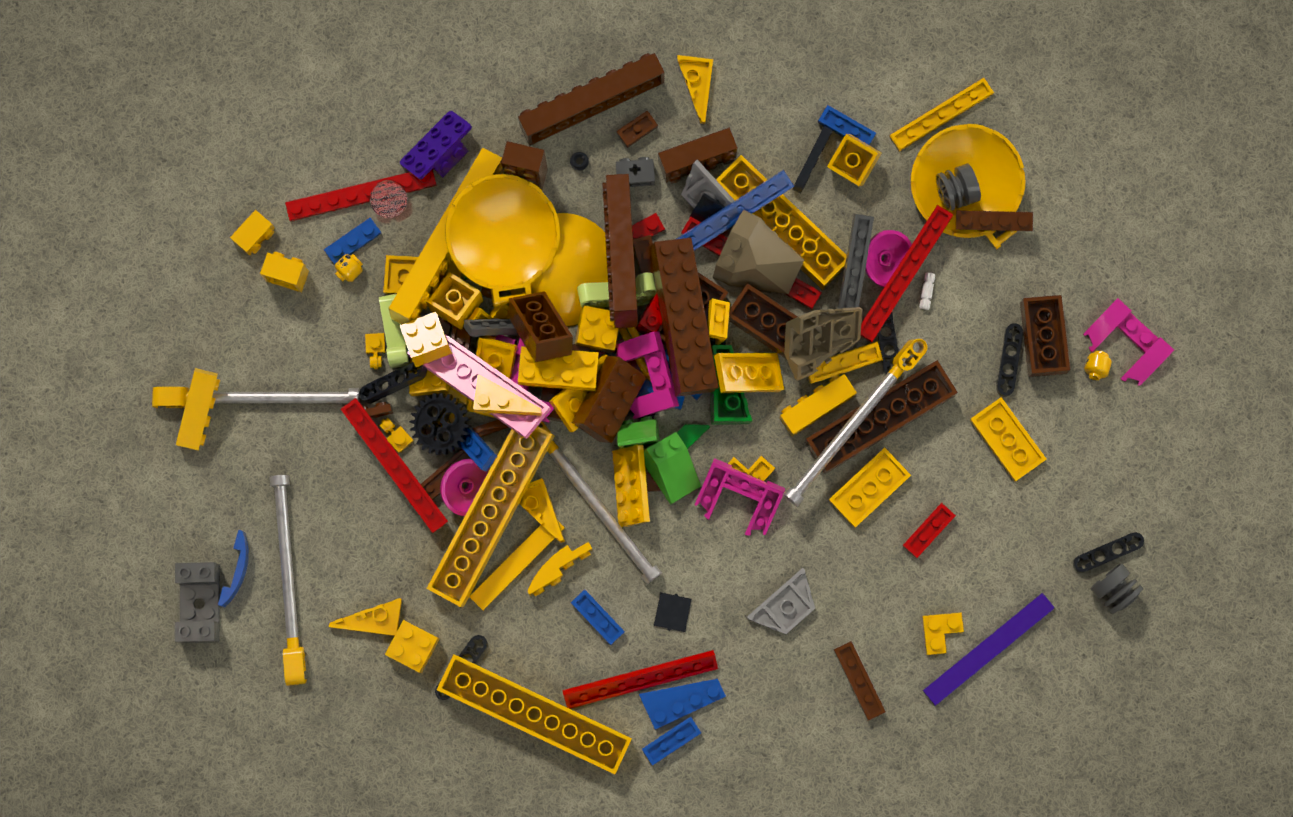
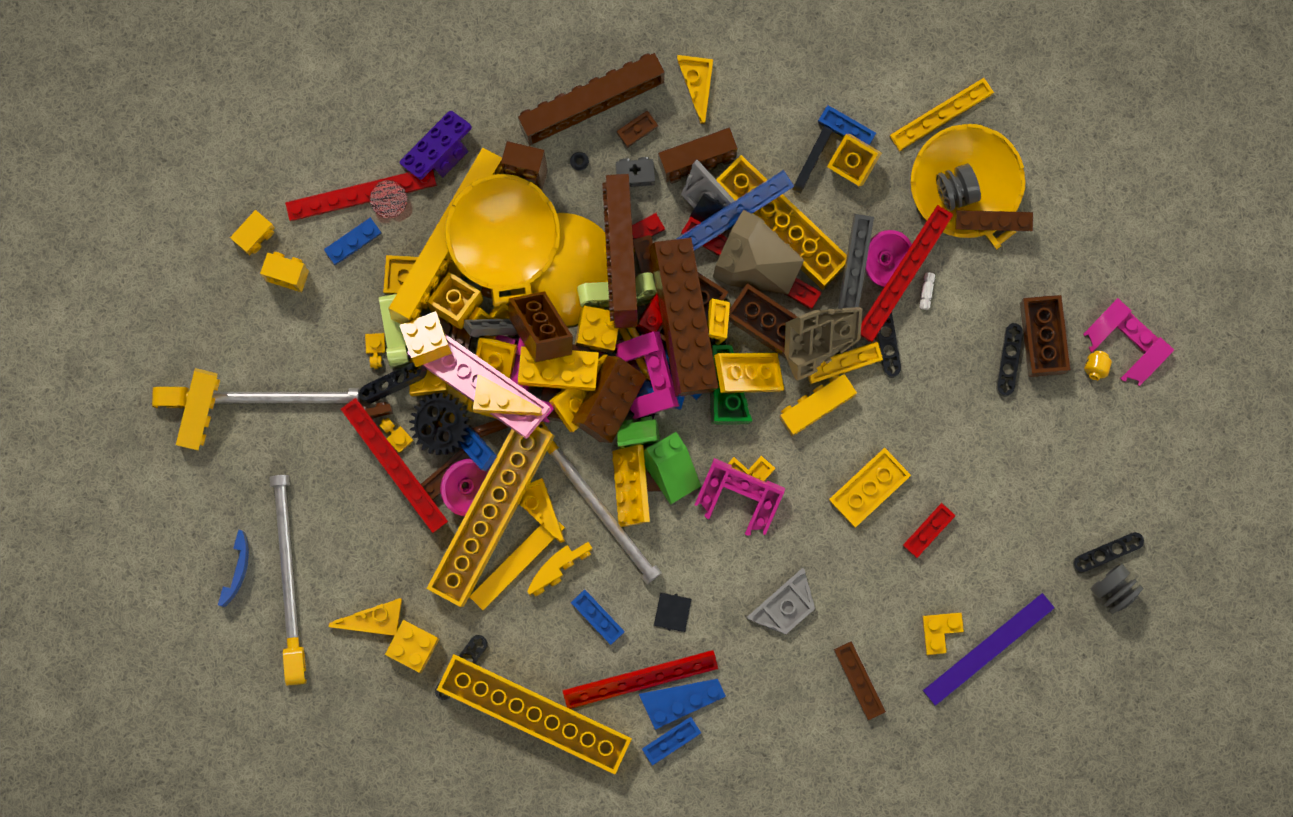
(197, 582): dark grey plate -> none
(348, 268): yellow head -> none
(691, 433): green tile -> none
(795, 494): flat silver piece -> none
(894, 411): reddish brown brick -> none
(1008, 439): yellow plate -> none

